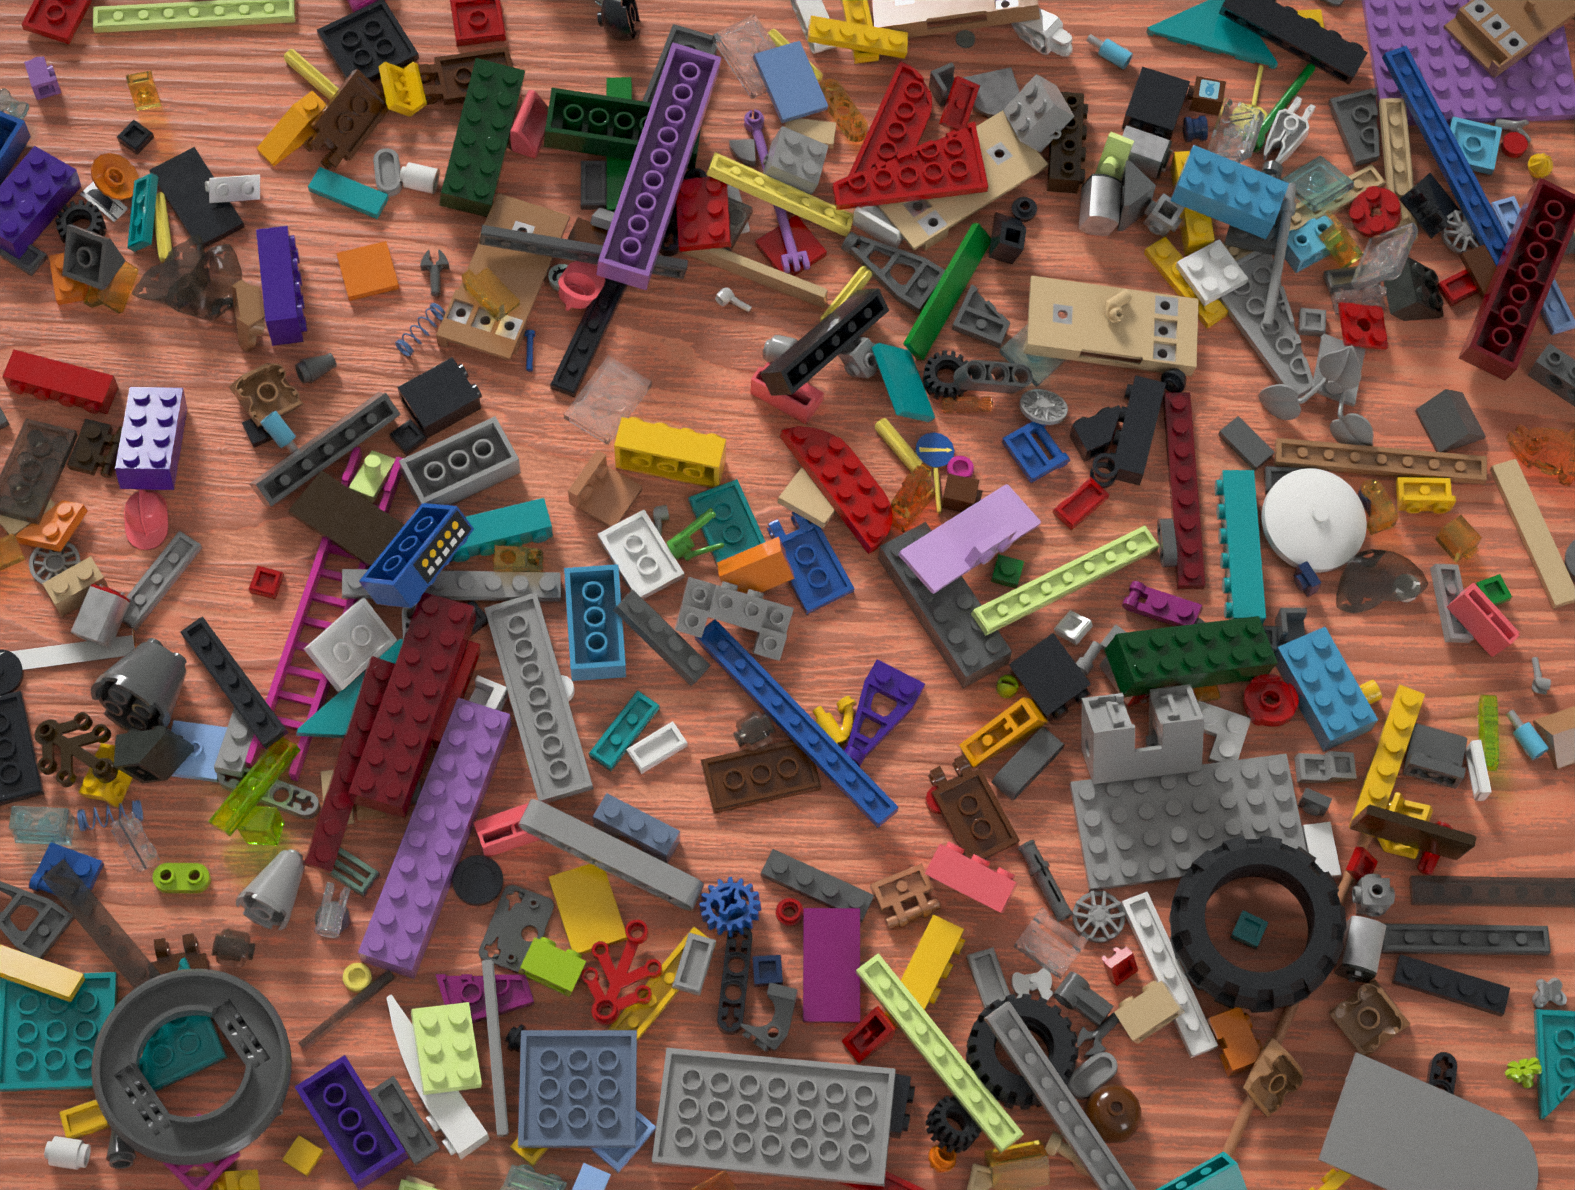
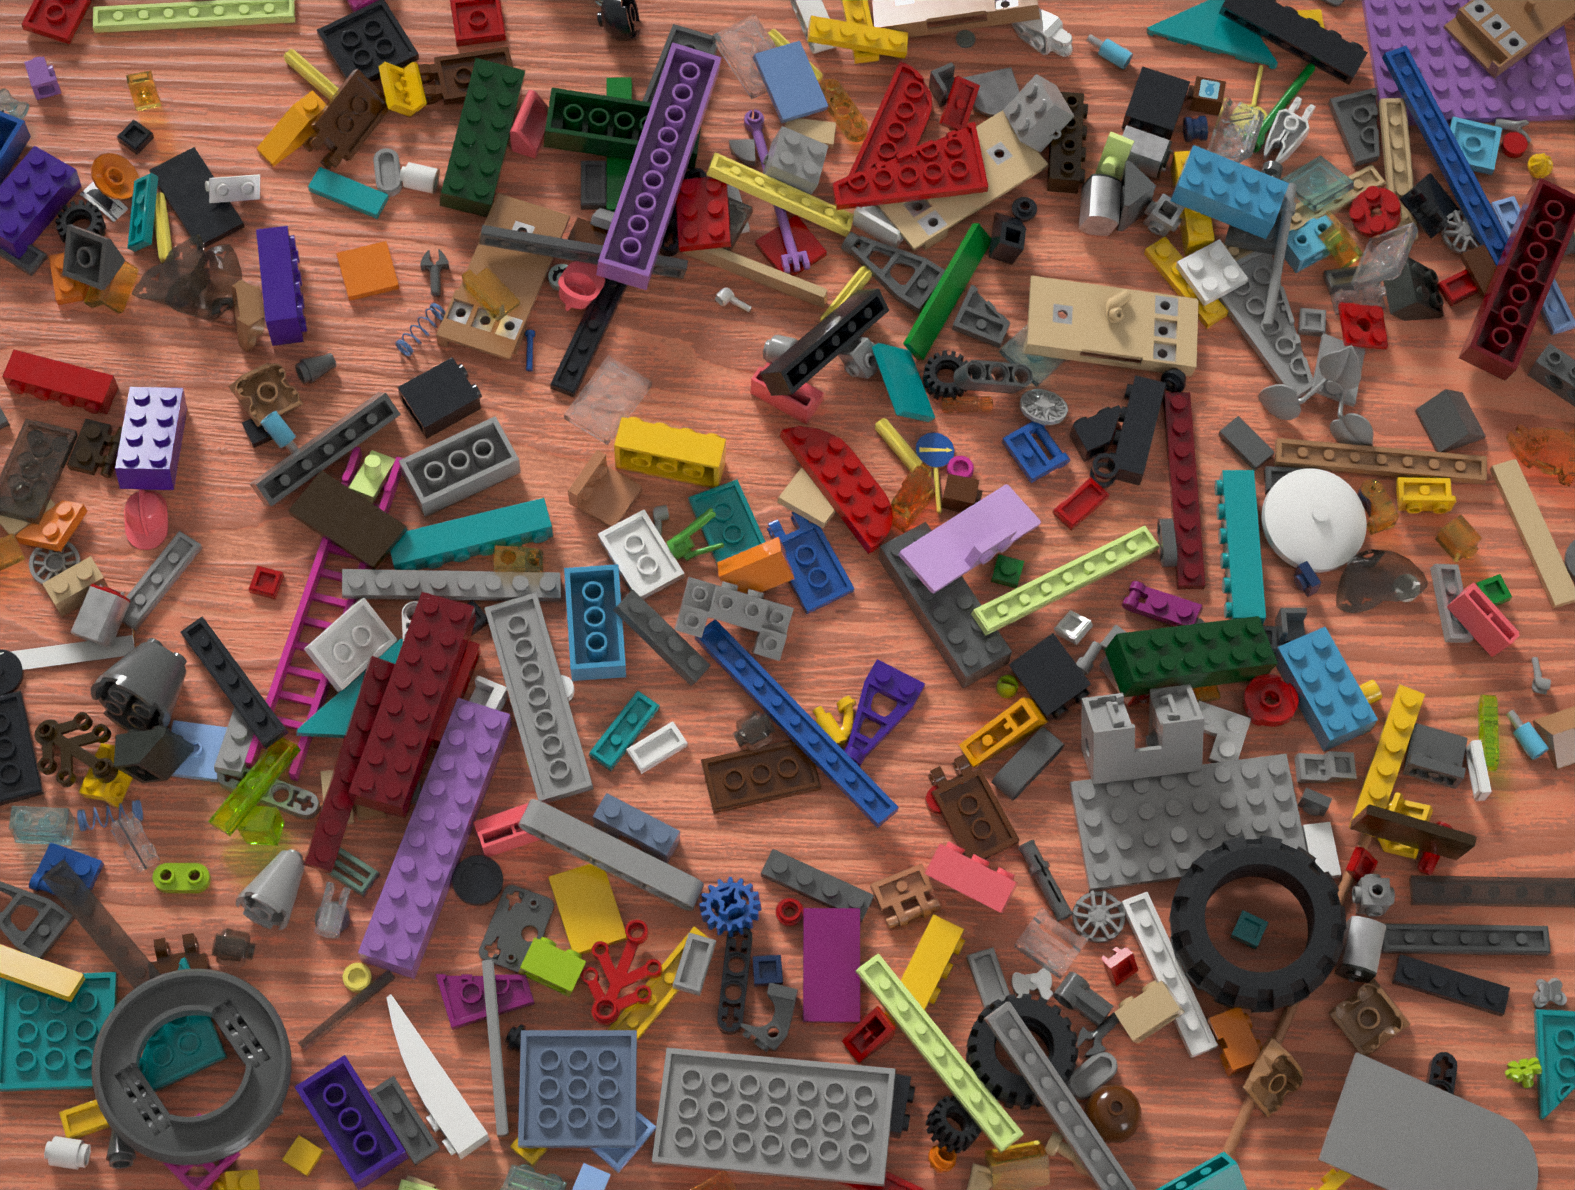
(408, 437): black tile -> none
(416, 555): blue brick -> none
(446, 1048): yellowish green plate -> none

